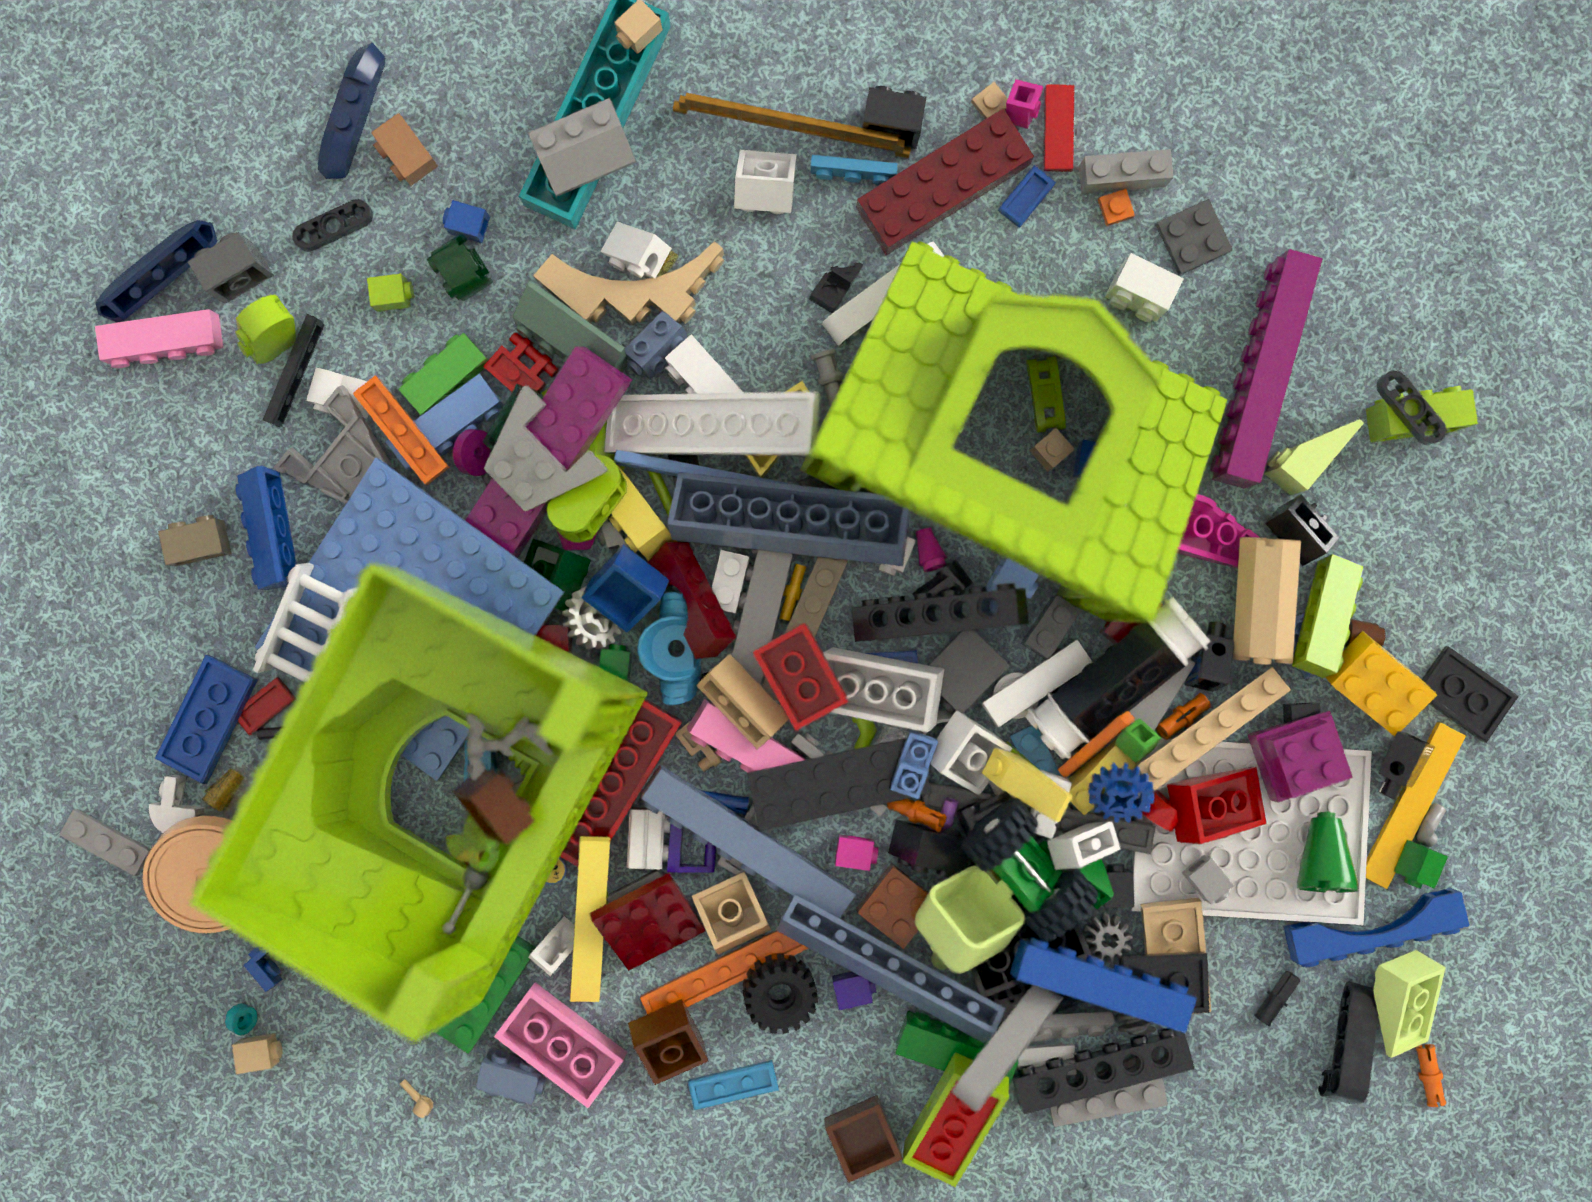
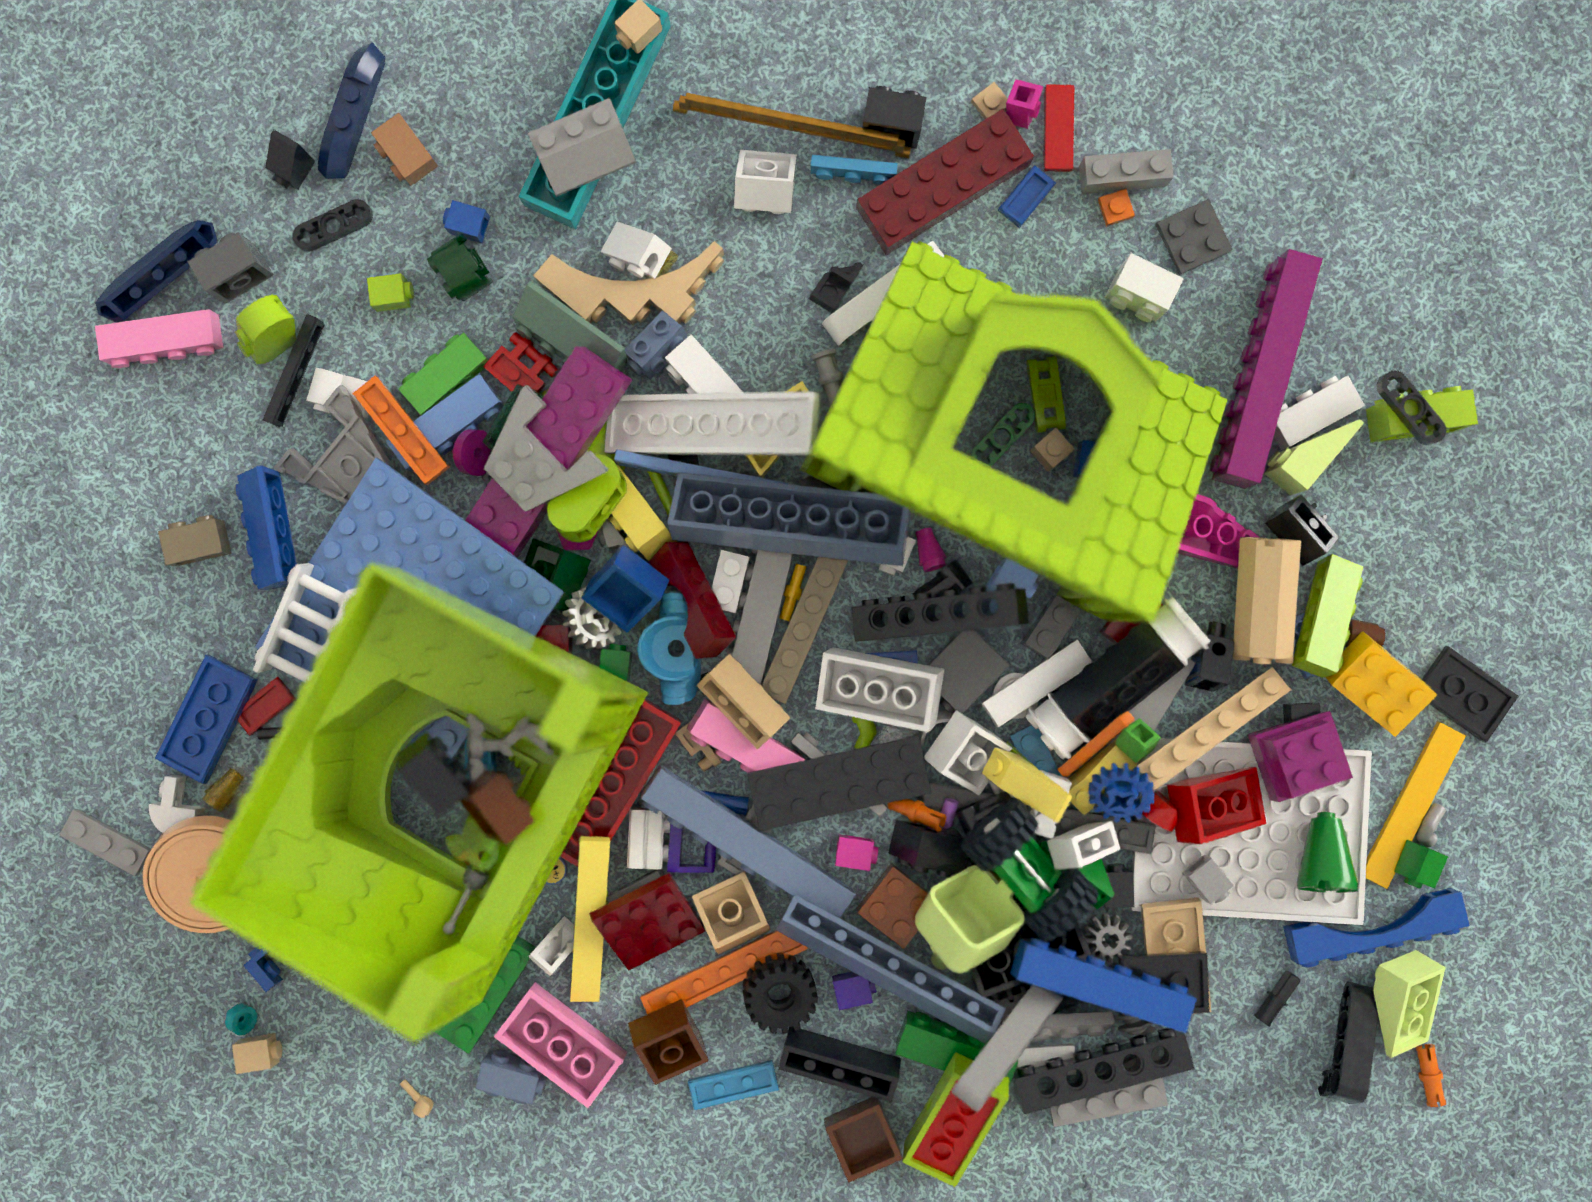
(287, 161): none -> black slope
(433, 773): none -> black piece
(800, 676): red brick -> none
(840, 1064): none -> black brick
(913, 764): medium blue slope -> none
(1011, 416): none -> green beam
(1196, 706): orange pin -> none
(1316, 411): none -> white brick
(1412, 754): black torso -> none

